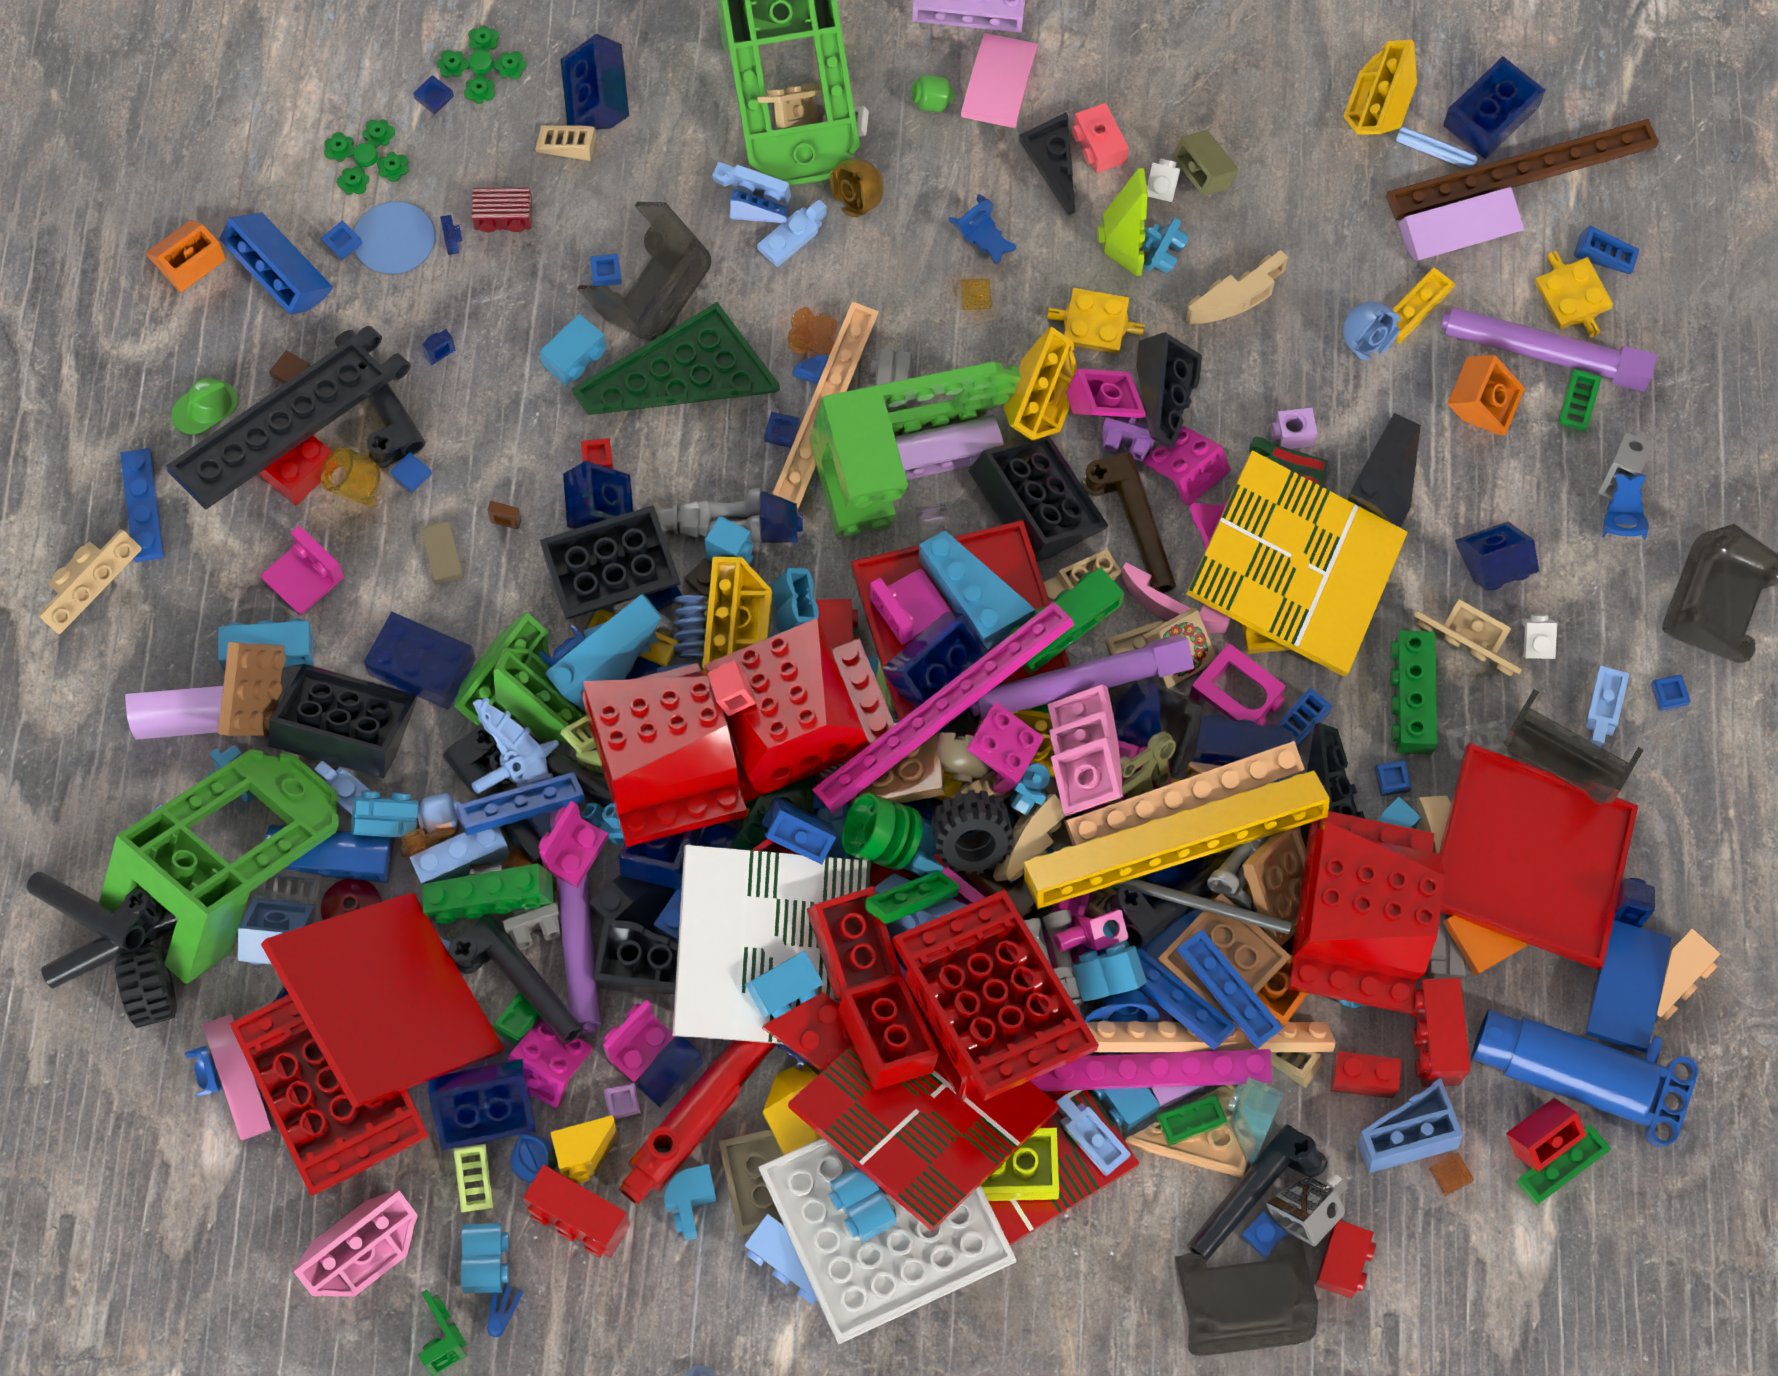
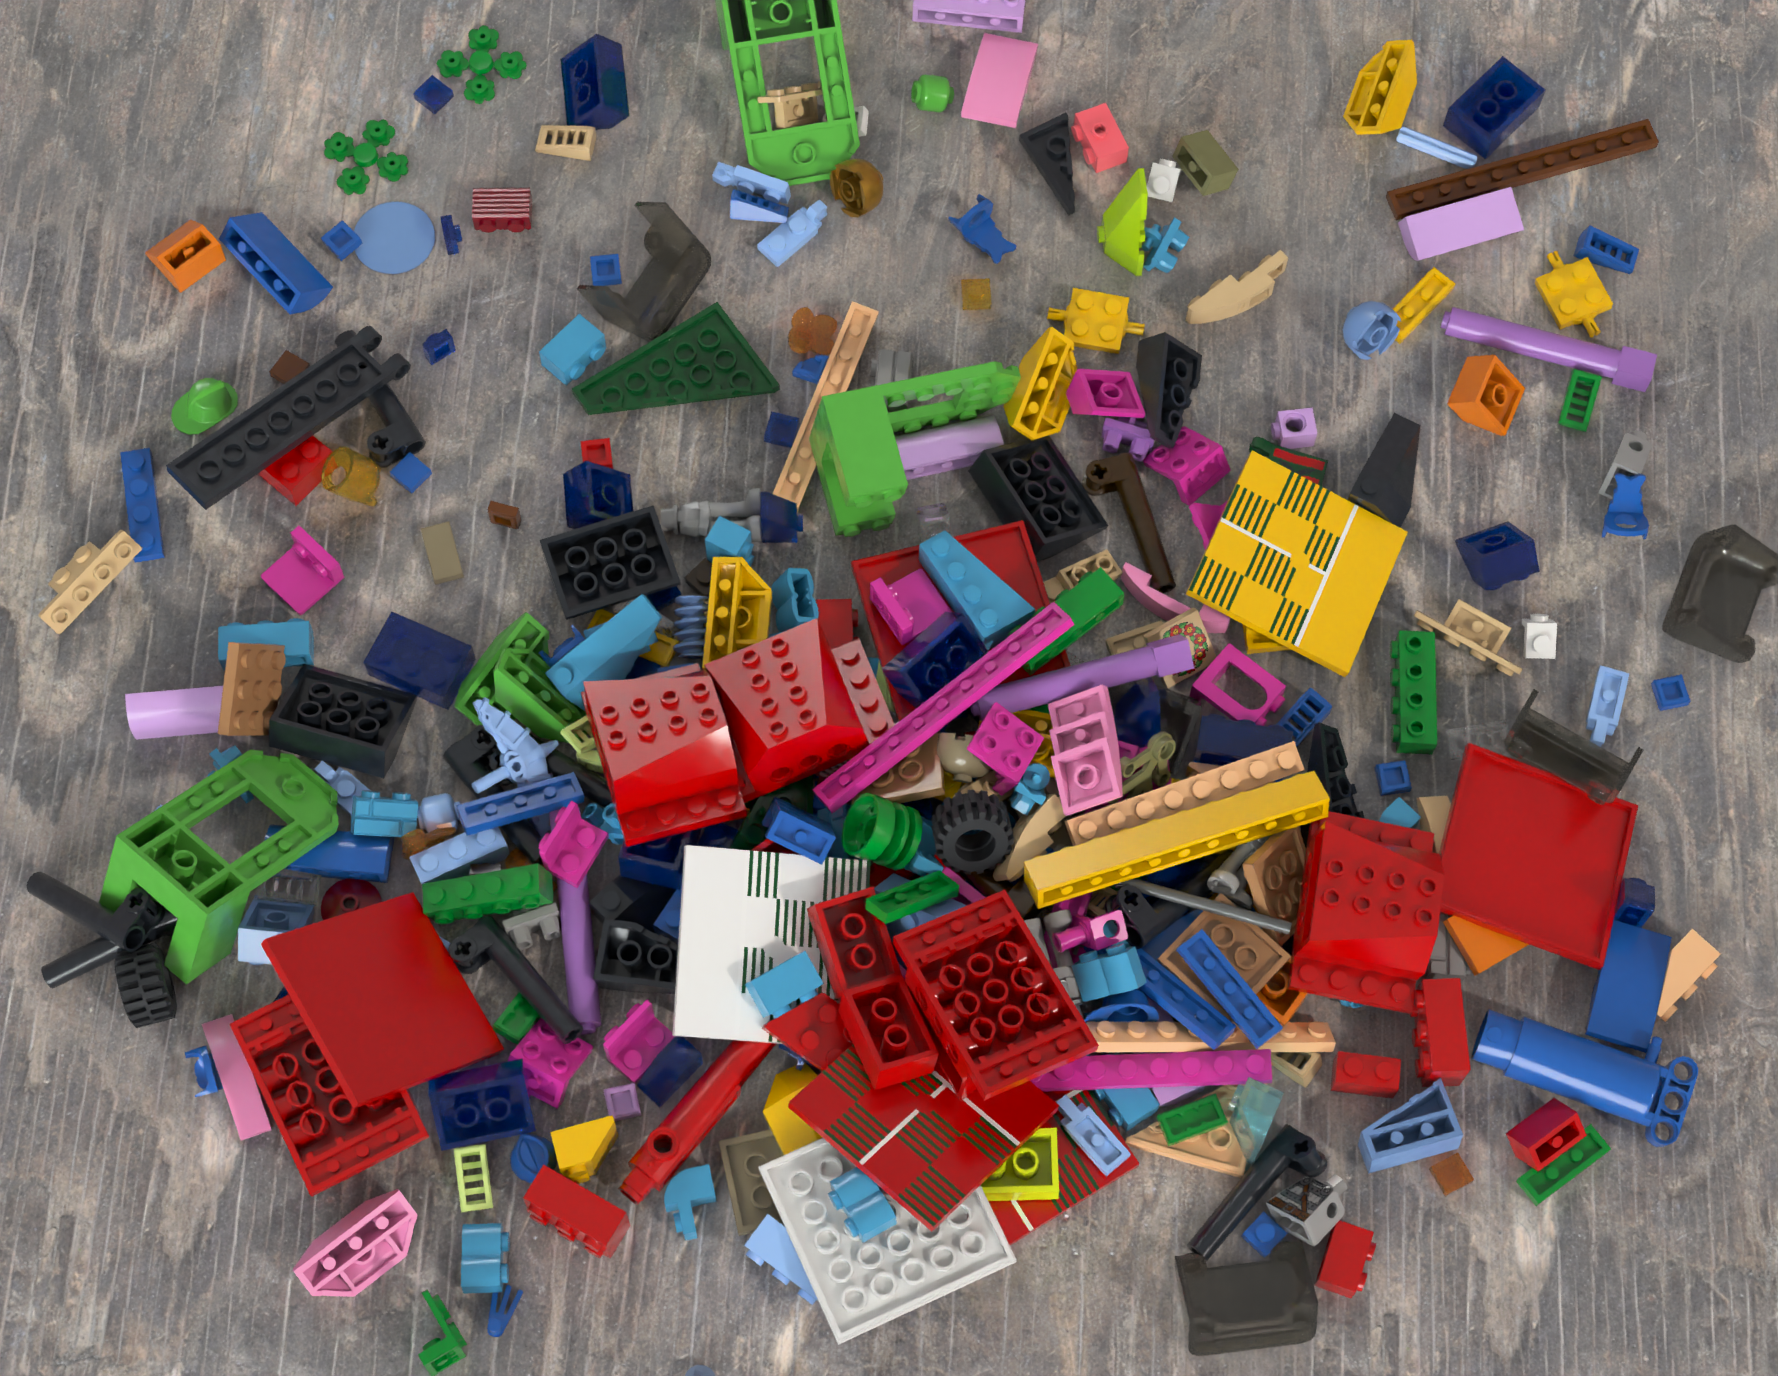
(731, 687): coral brick -> none

